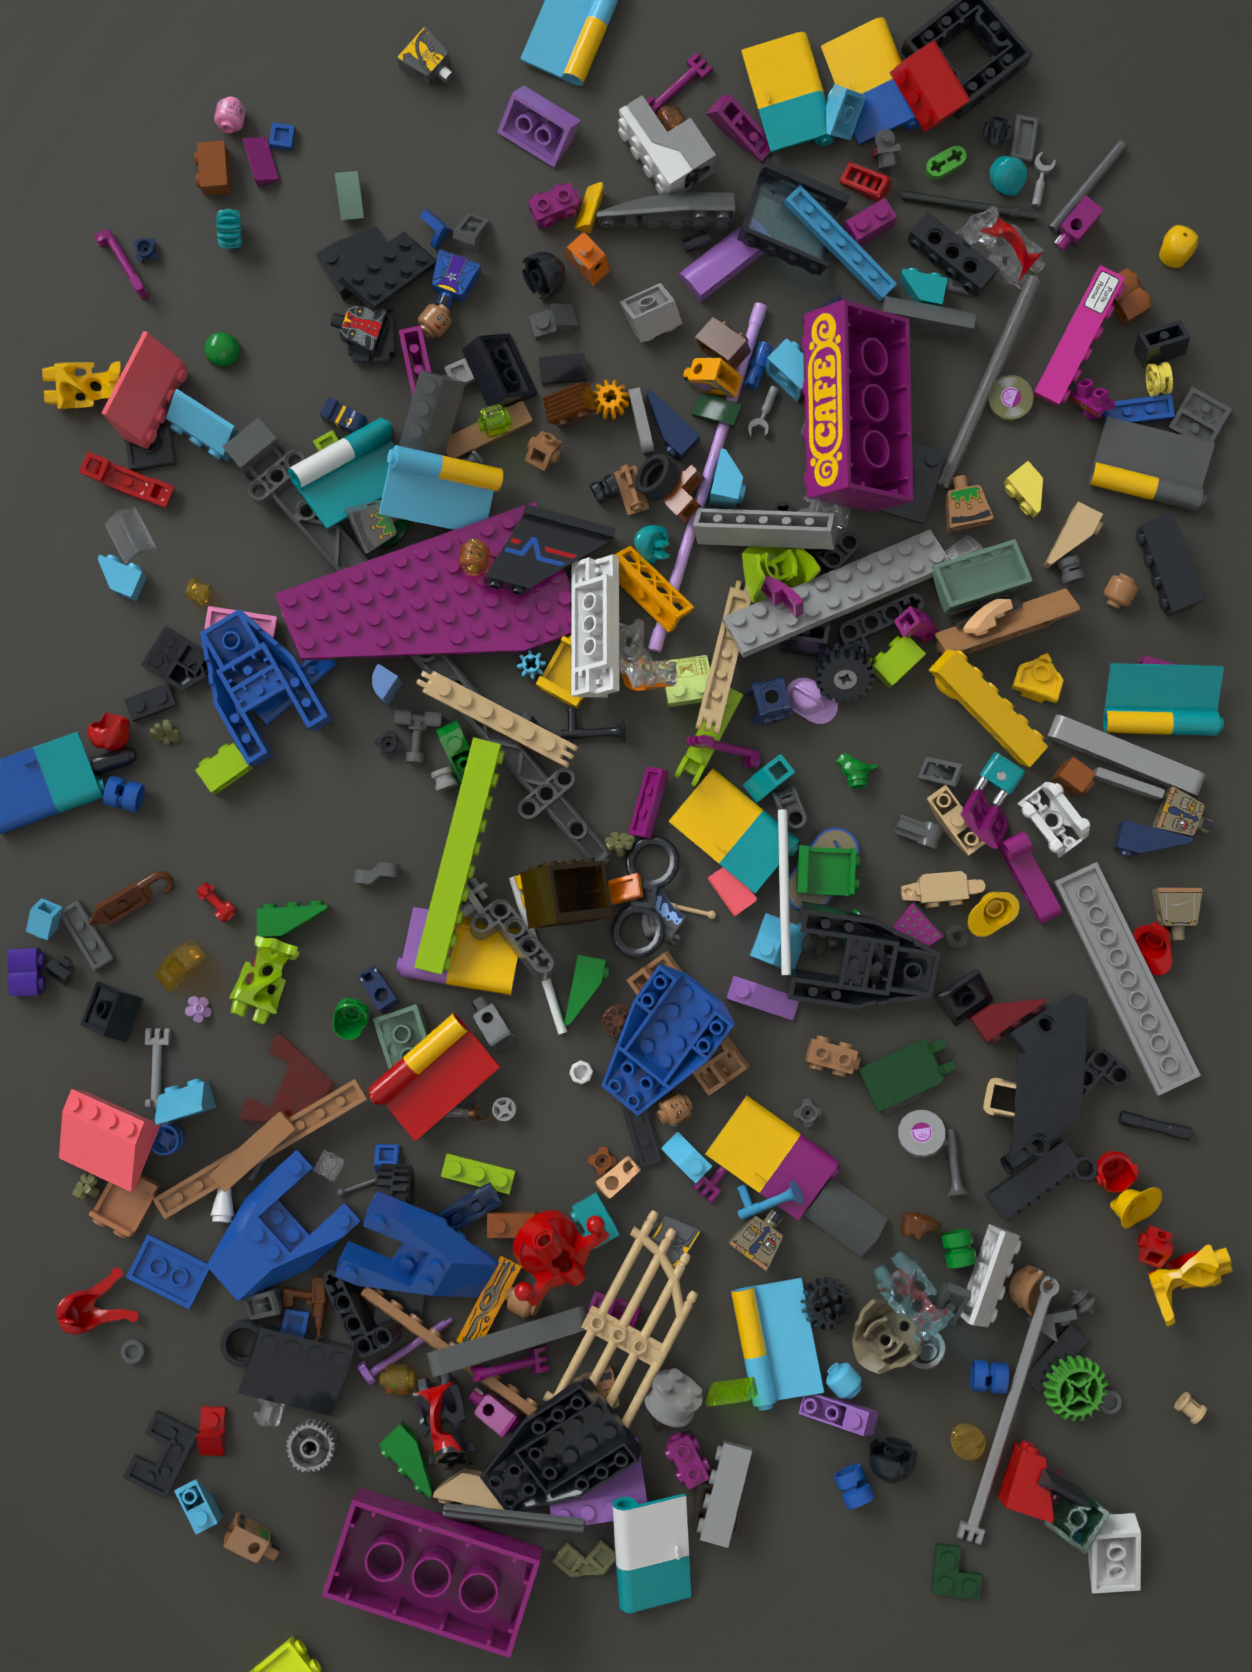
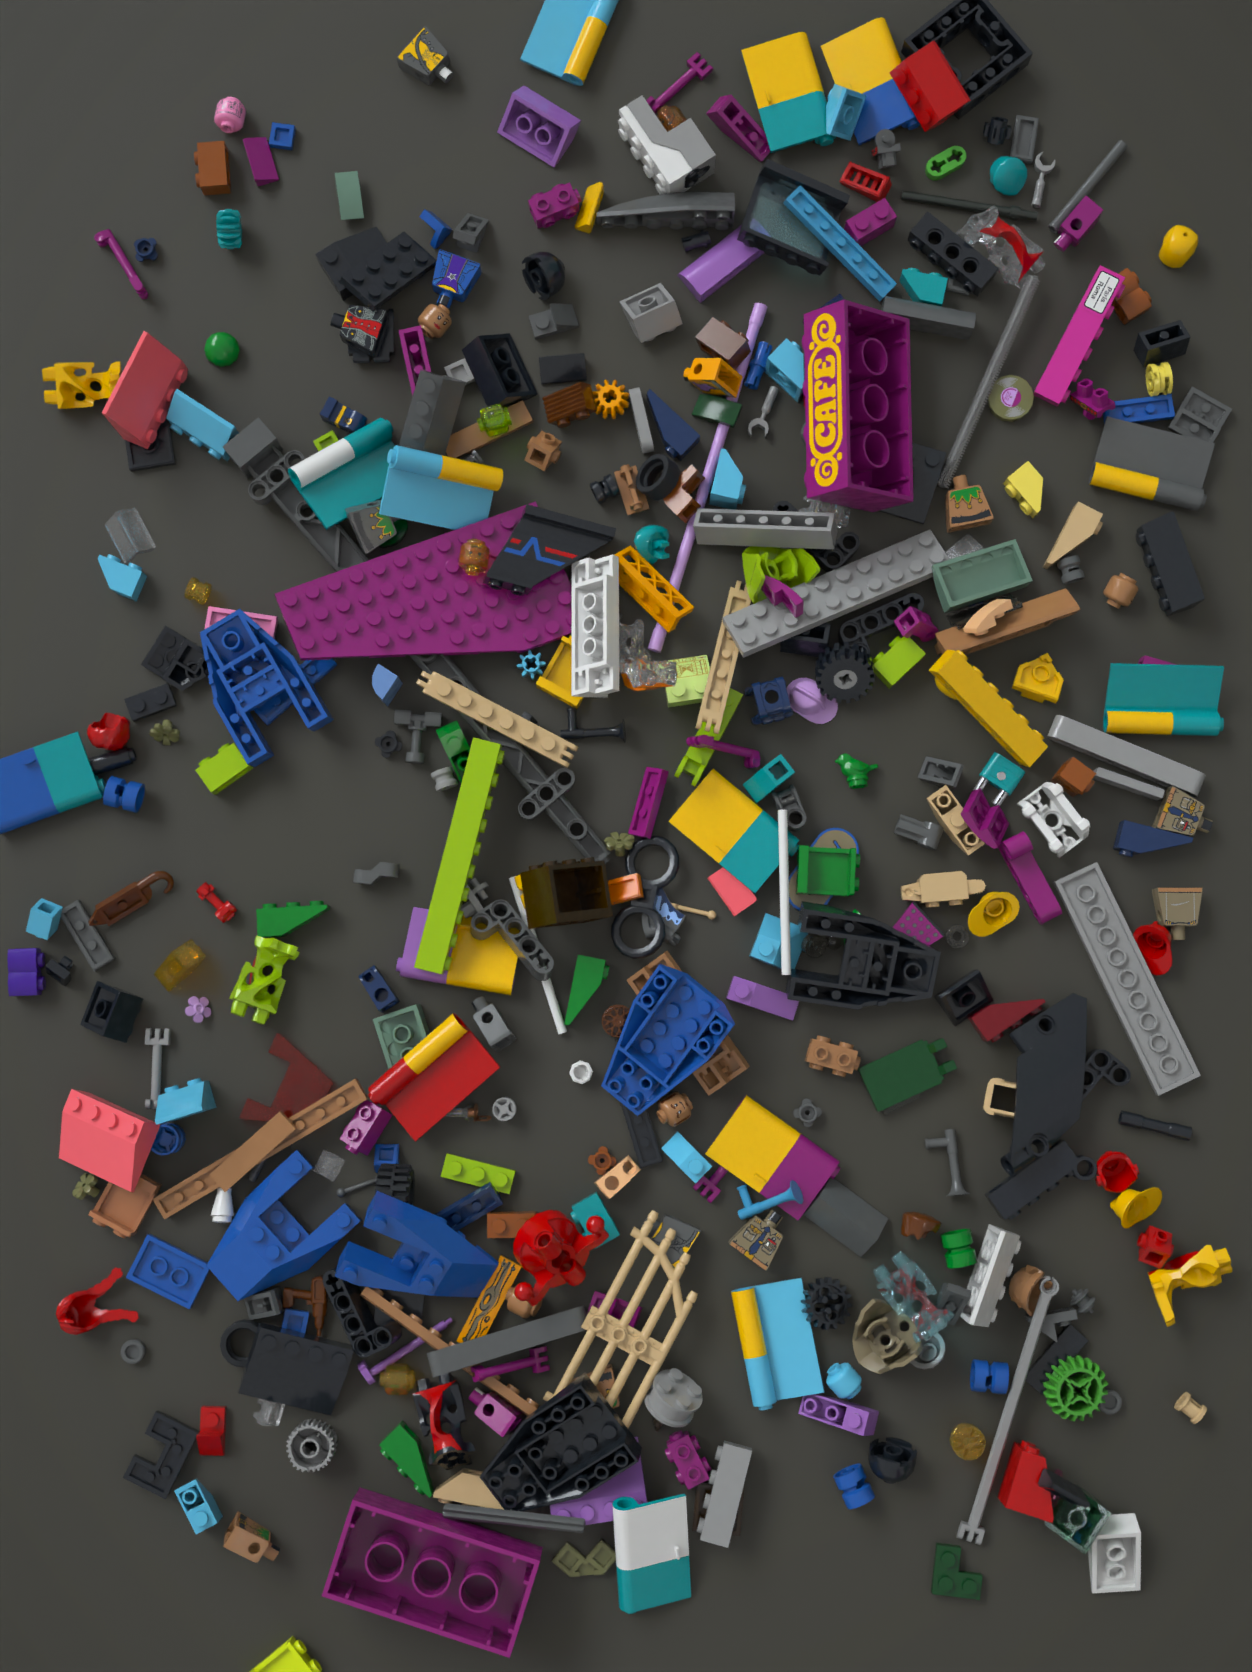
(126, 481): red slope -> none
(347, 1022): green helmet -> none
(365, 1127): none -> magenta brick
(585, 257): orange torso -> none
(731, 1391): clear neon green slope -> none
(921, 1133): light grey tile -> none

